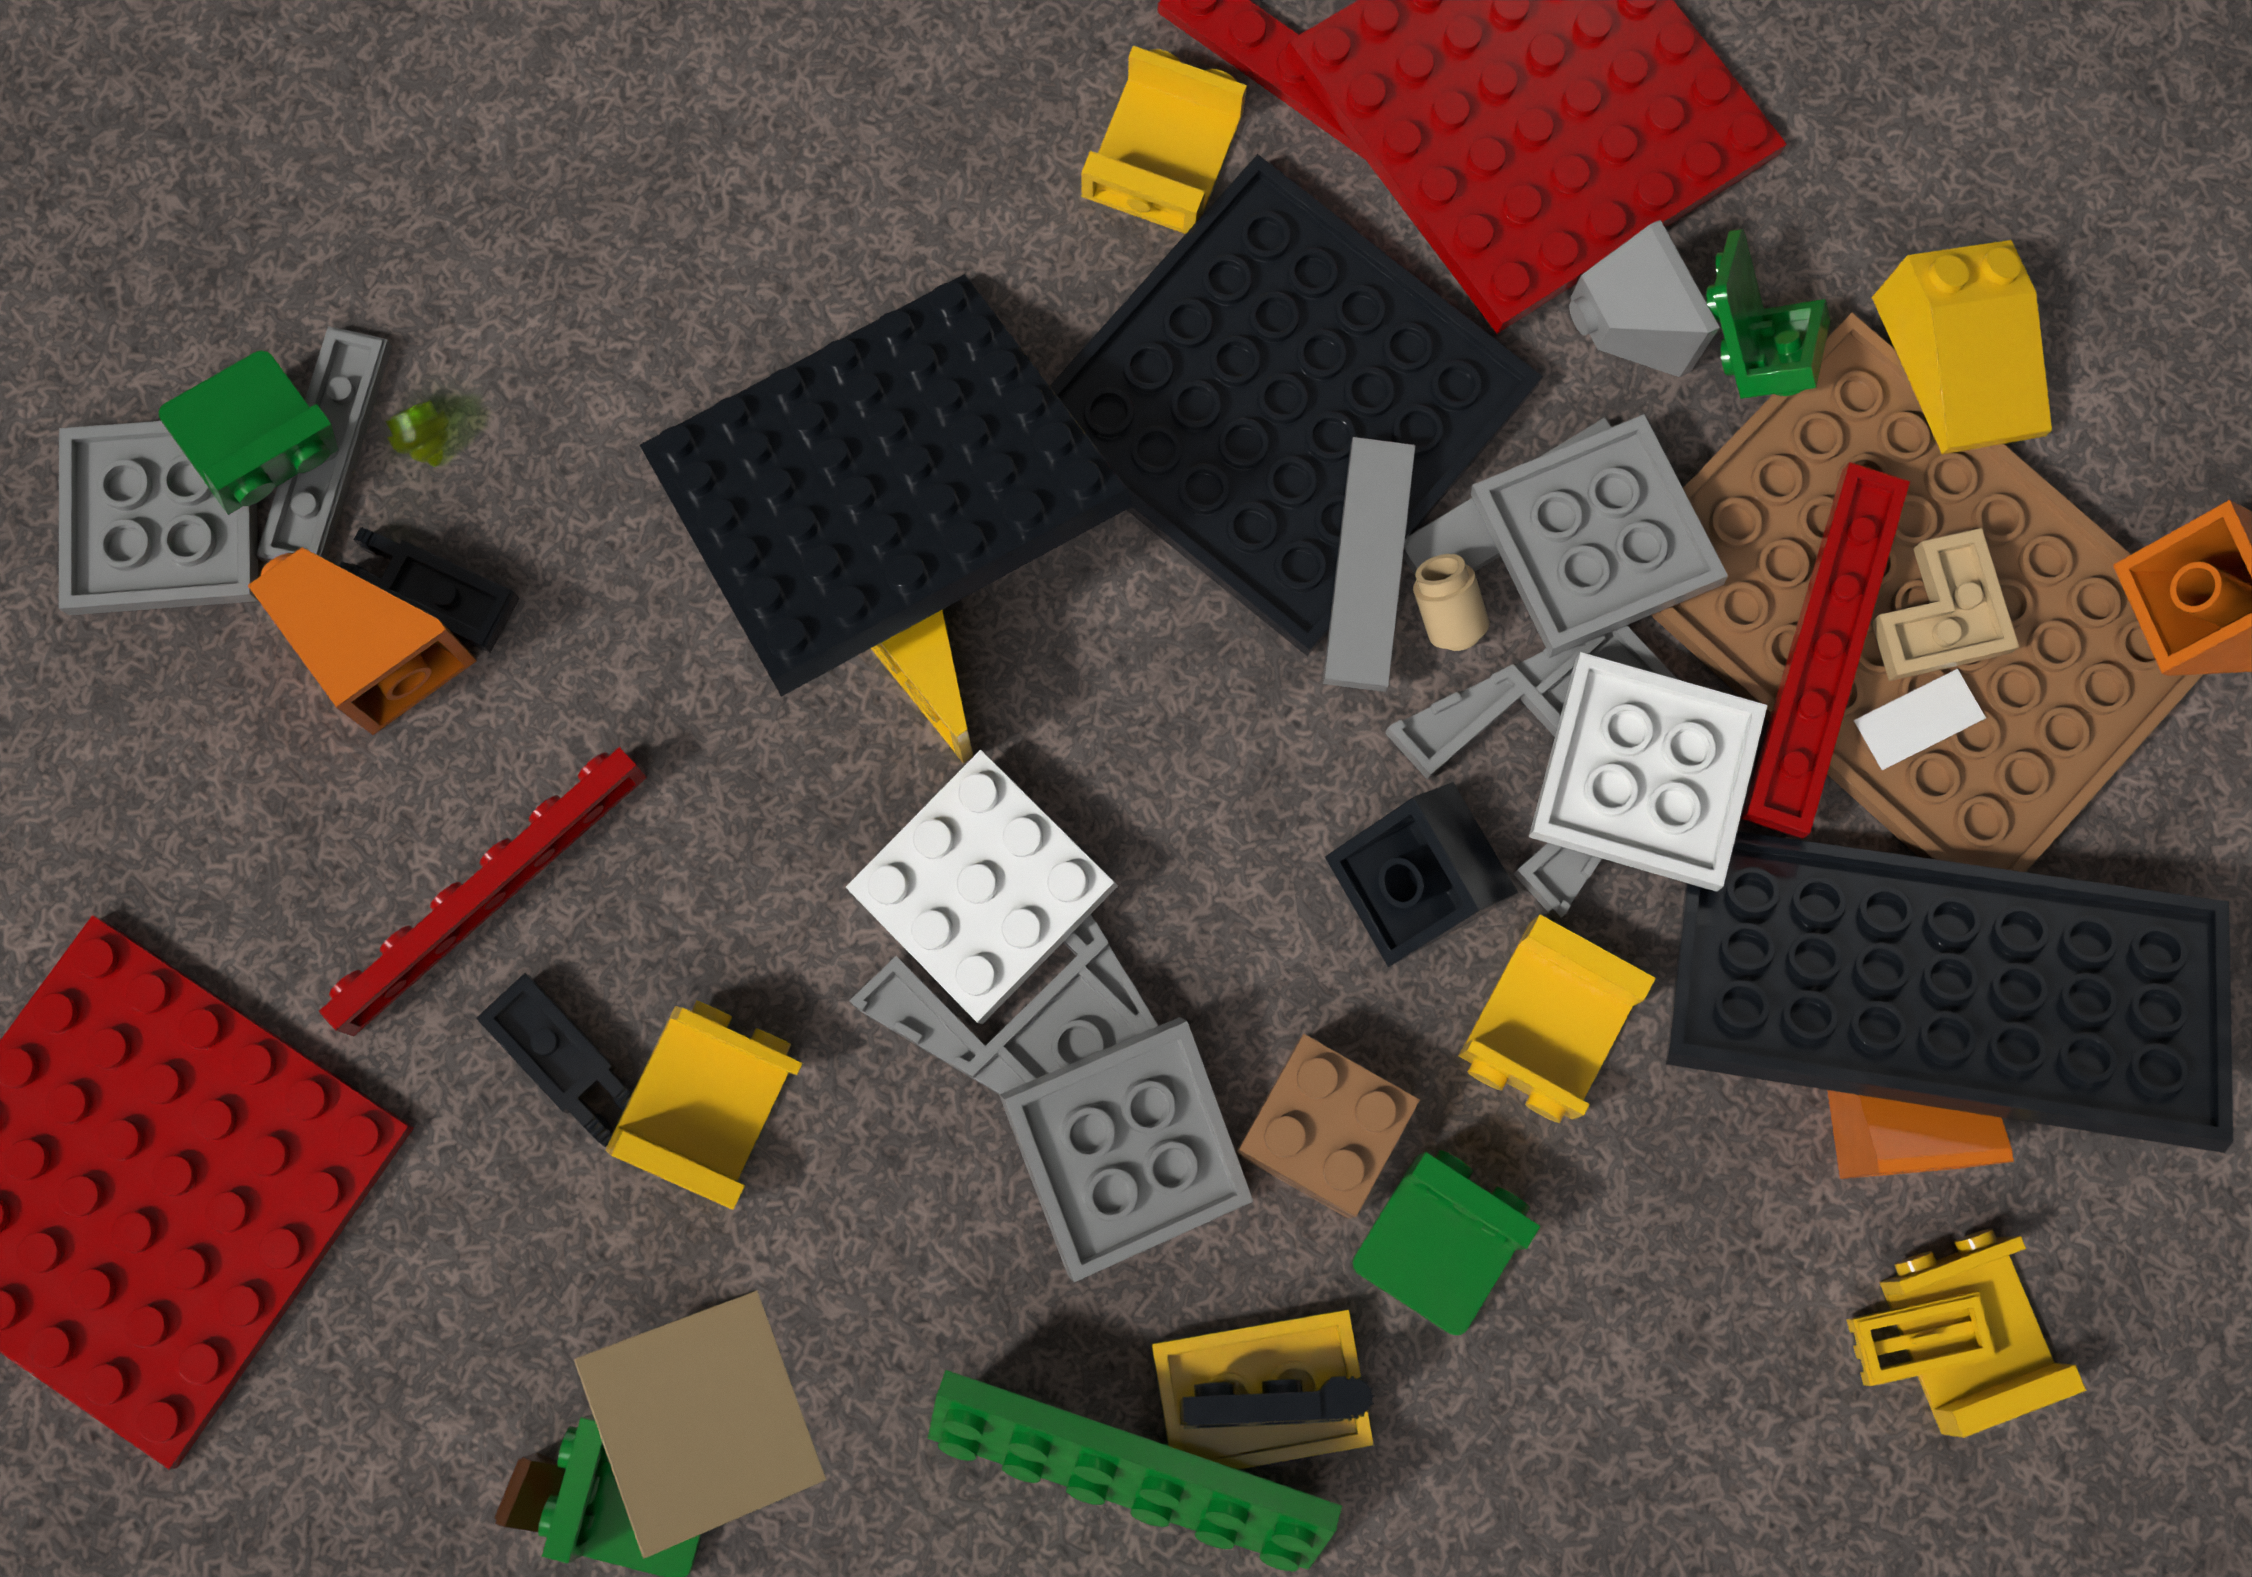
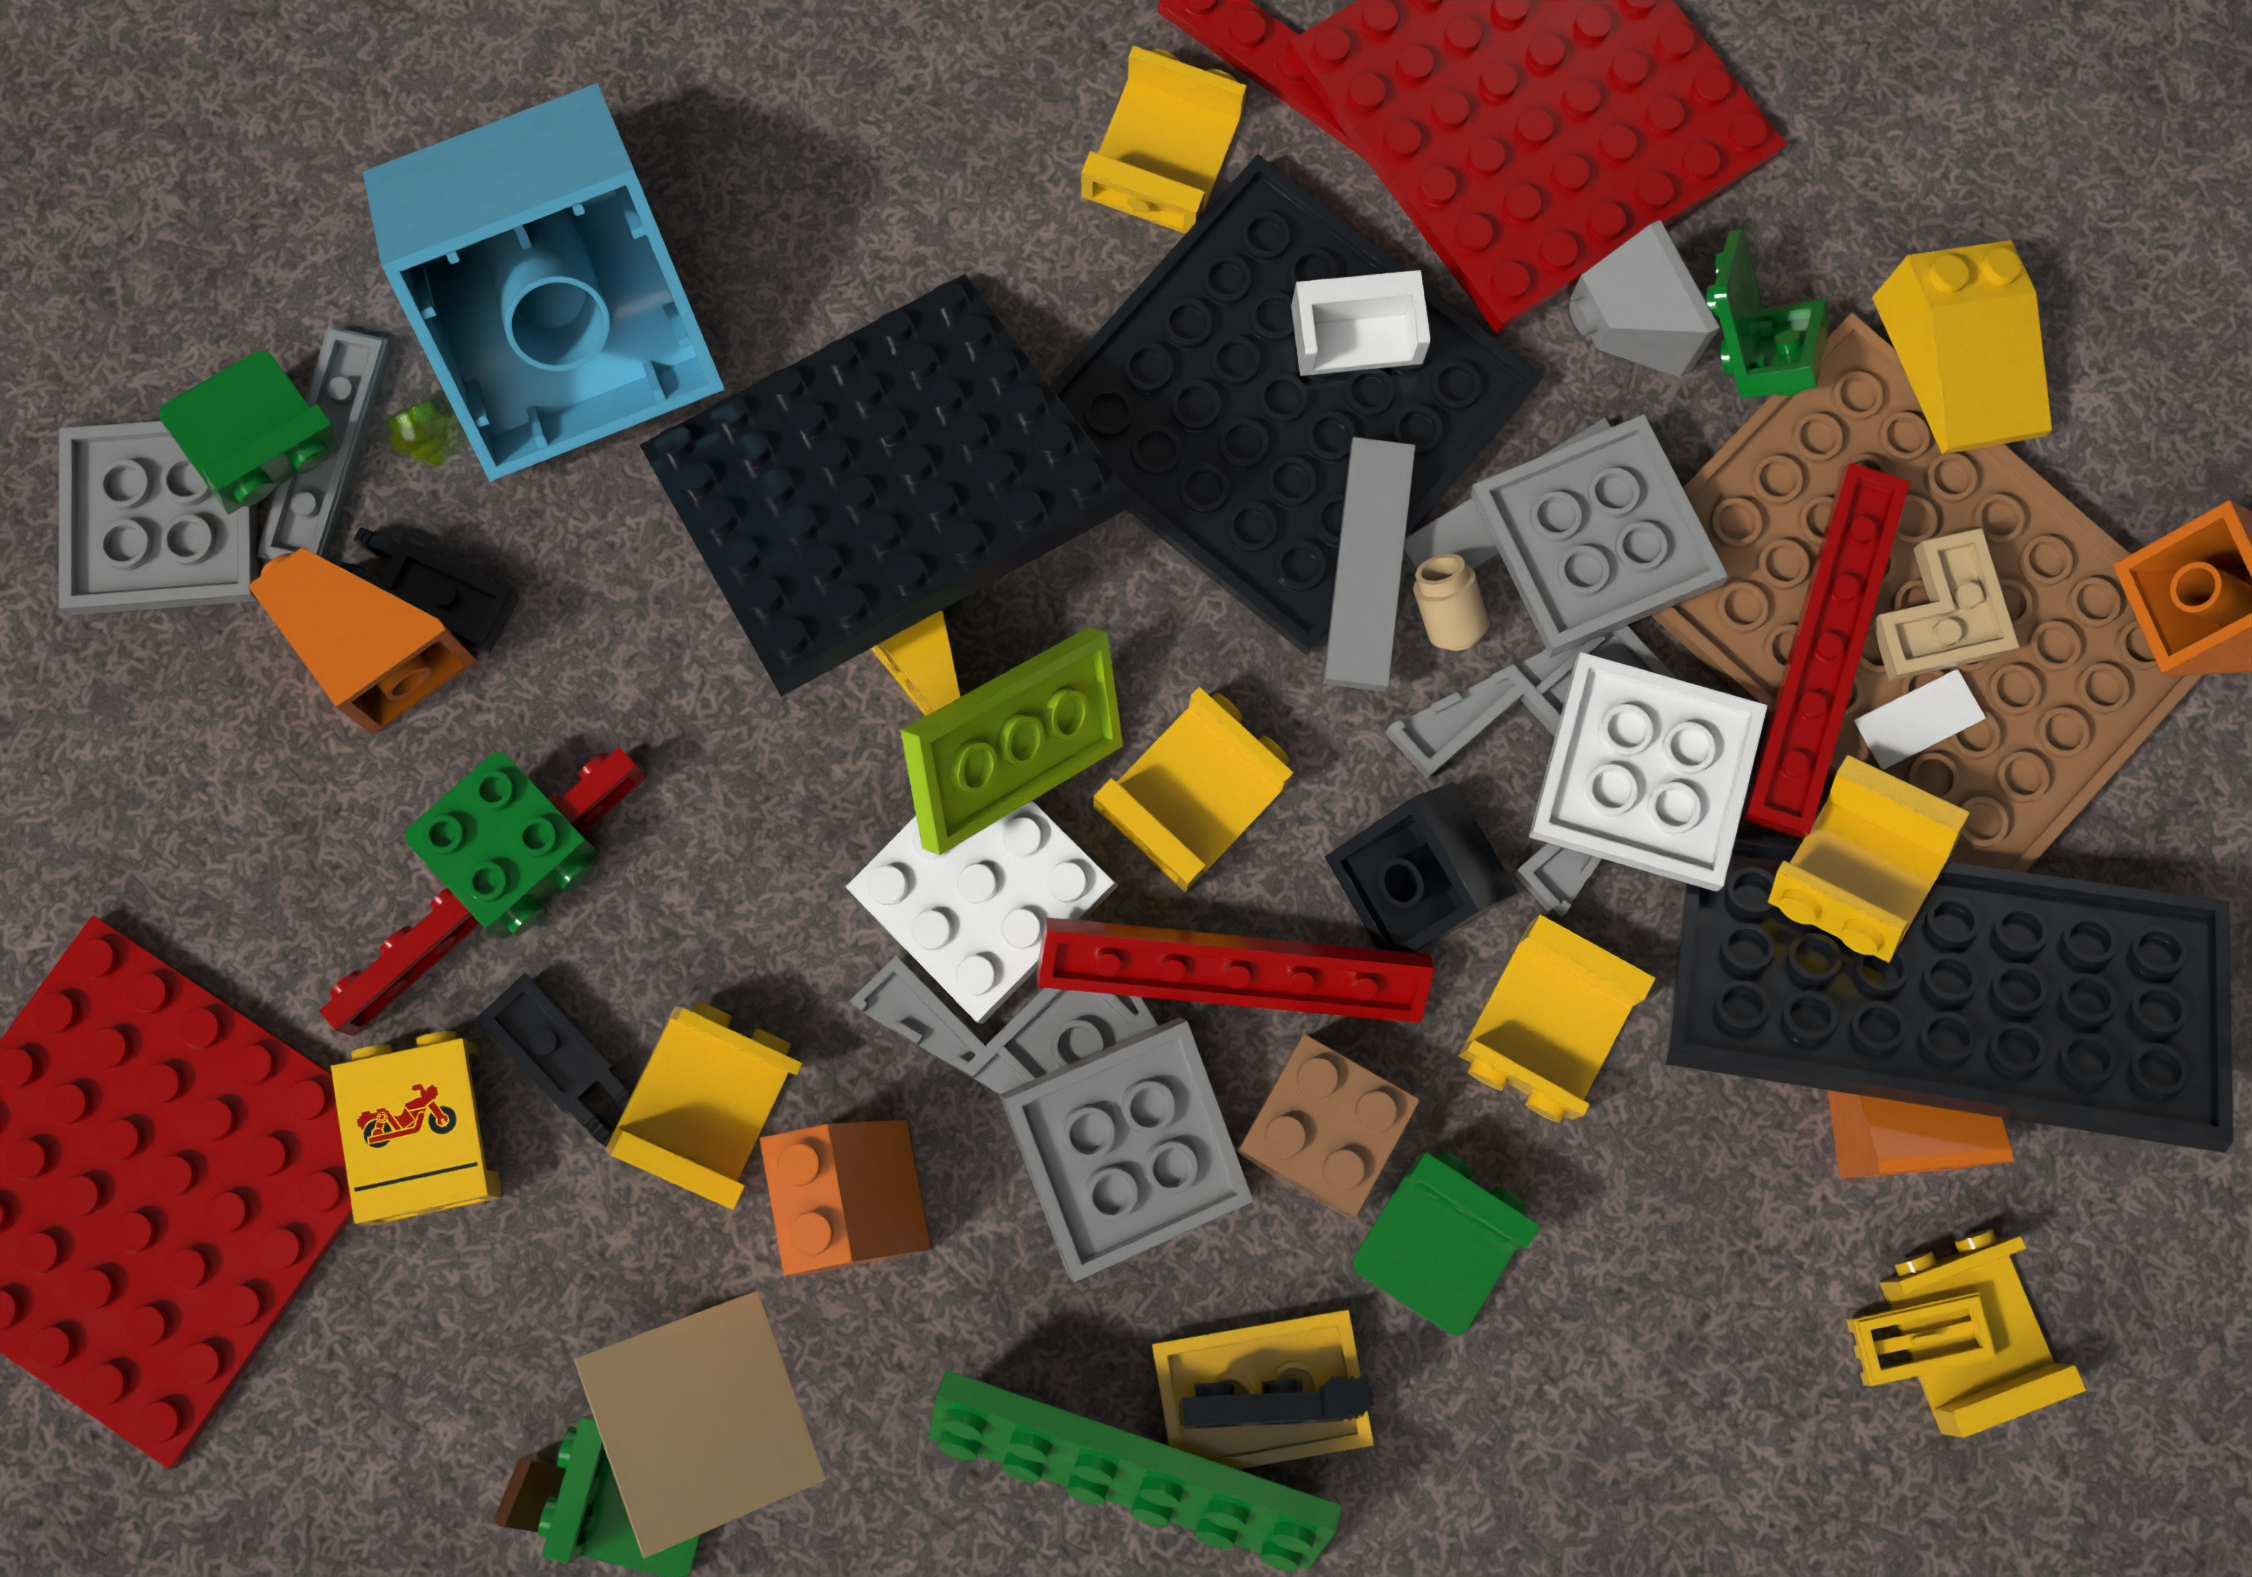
(412, 1130): none -> yellow panel
(501, 846): none -> green bracket
(538, 282): none -> medium azure brick
(844, 1195): none -> orange slope
(1012, 739): none -> lime plate
(1195, 789): none -> yellow panel
(1233, 970): none -> red plate
(1360, 322): none -> white panel
(1868, 859): none -> yellow panel

